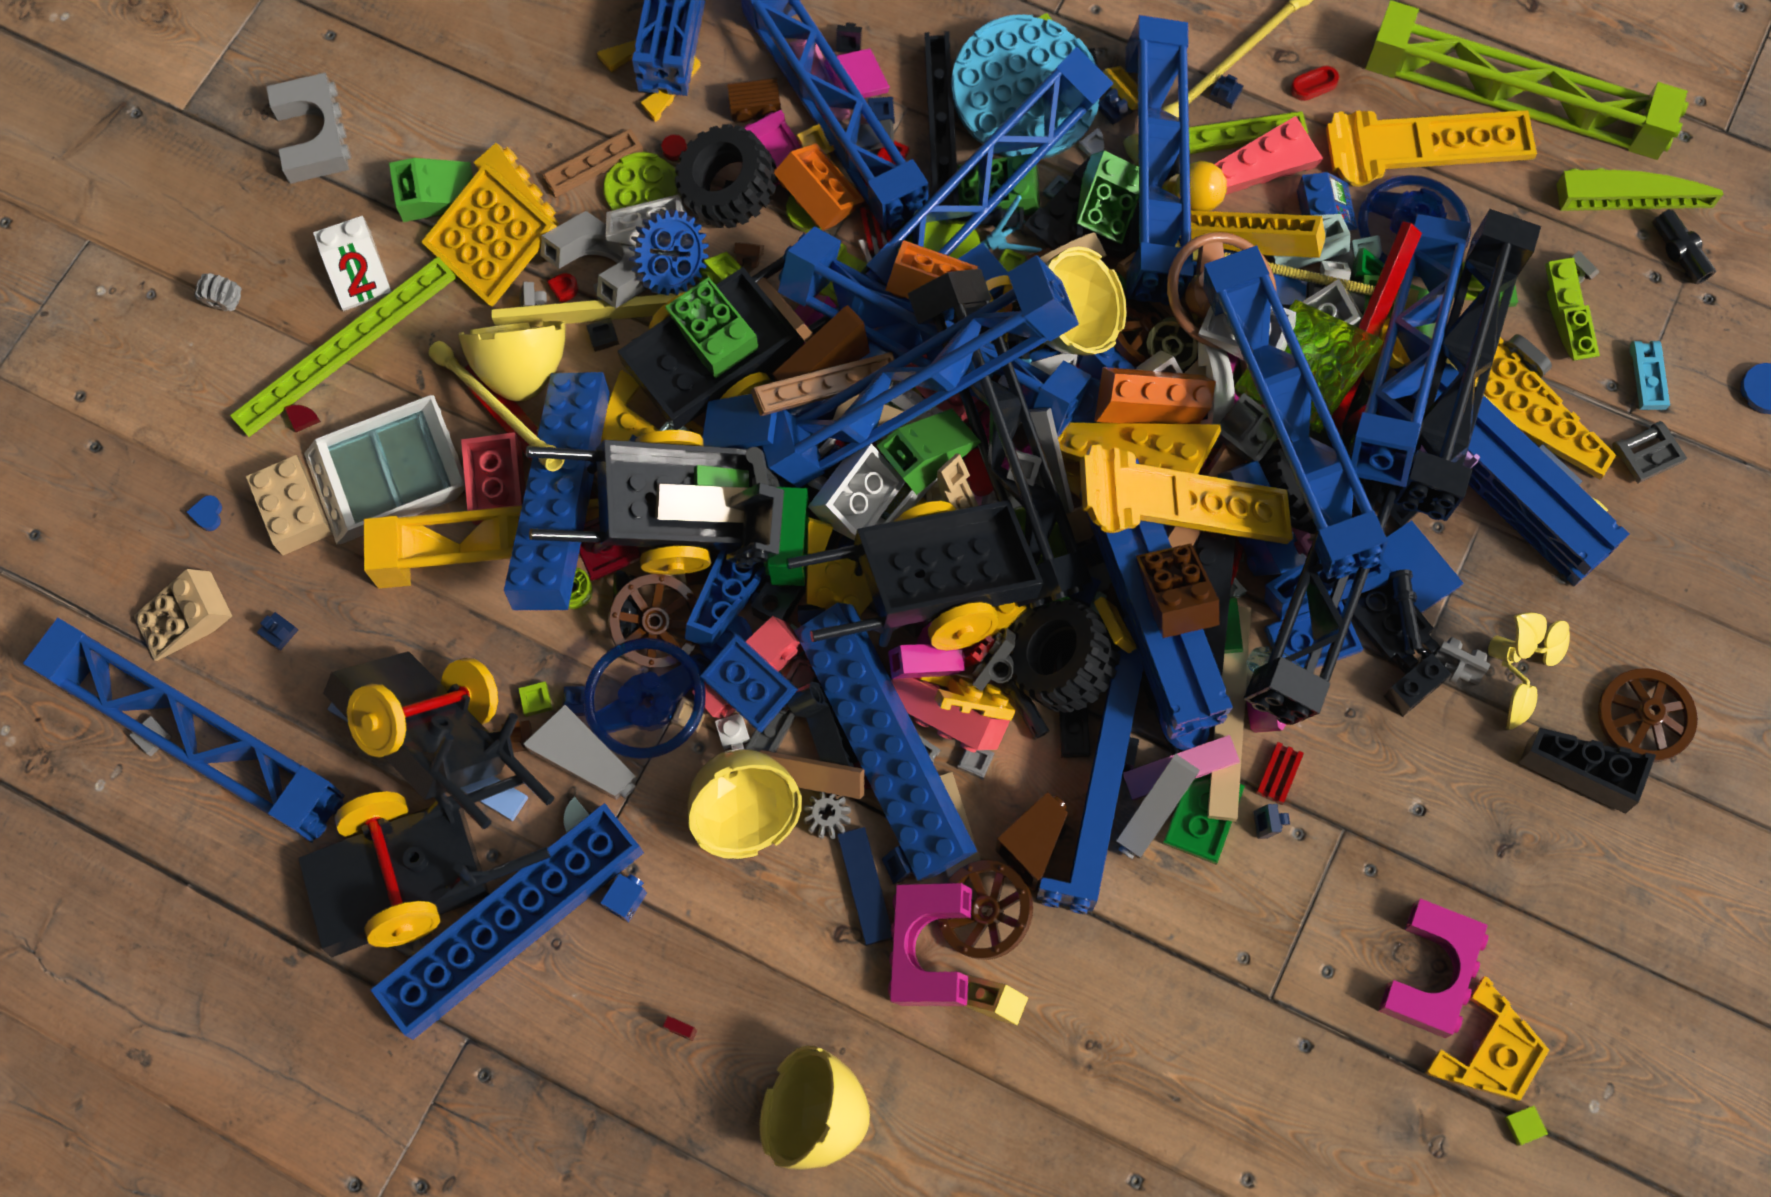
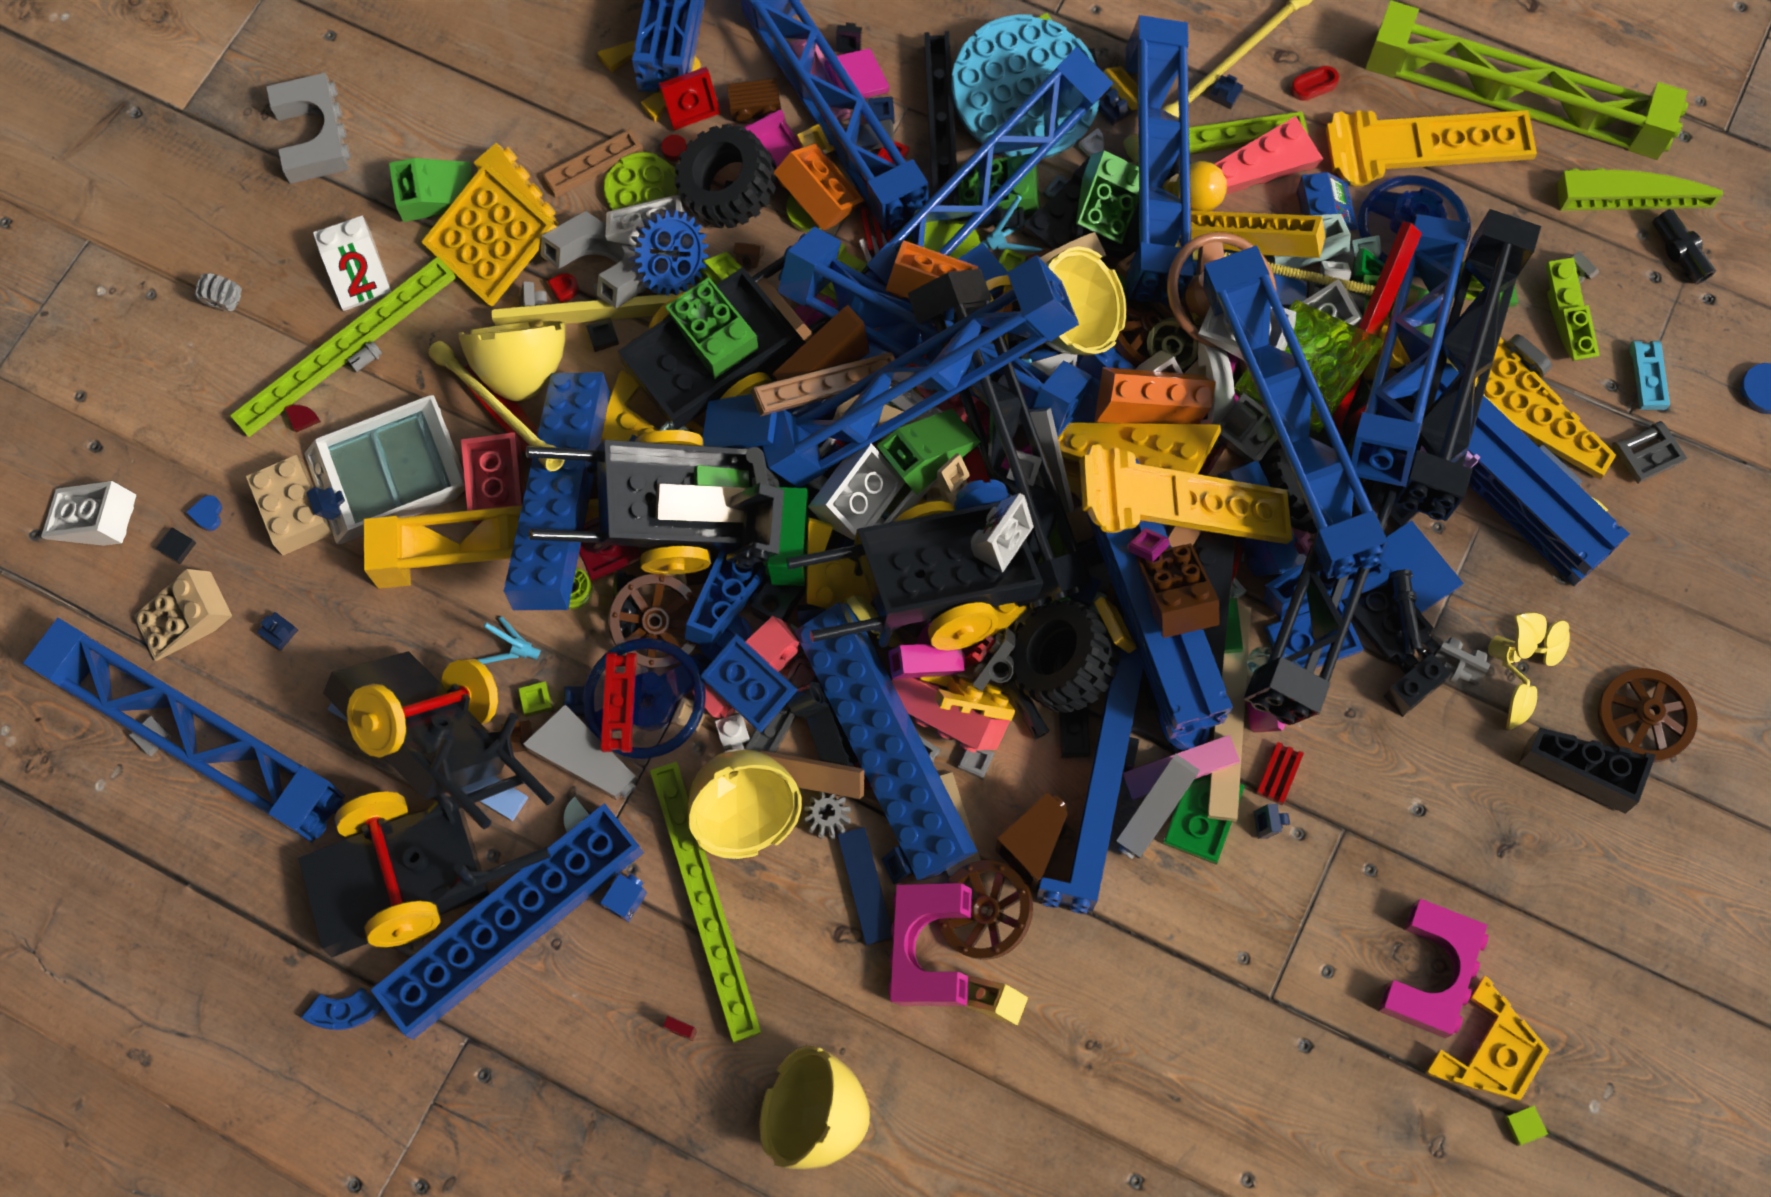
(90, 514): none -> white slope
(176, 545): none -> black tile
(325, 502): none -> dark blue tile
(342, 1013): none -> blue tile
(365, 356): none -> light grey pin
(520, 646): none -> medium azure plant
(618, 702): none -> red plate
(690, 98): none -> red tile
(706, 905): none -> lime plate
(864, 610): none -> tile
(980, 493): none -> blue tile
(1003, 533): none -> white slope
(1148, 544): none -> magenta tile

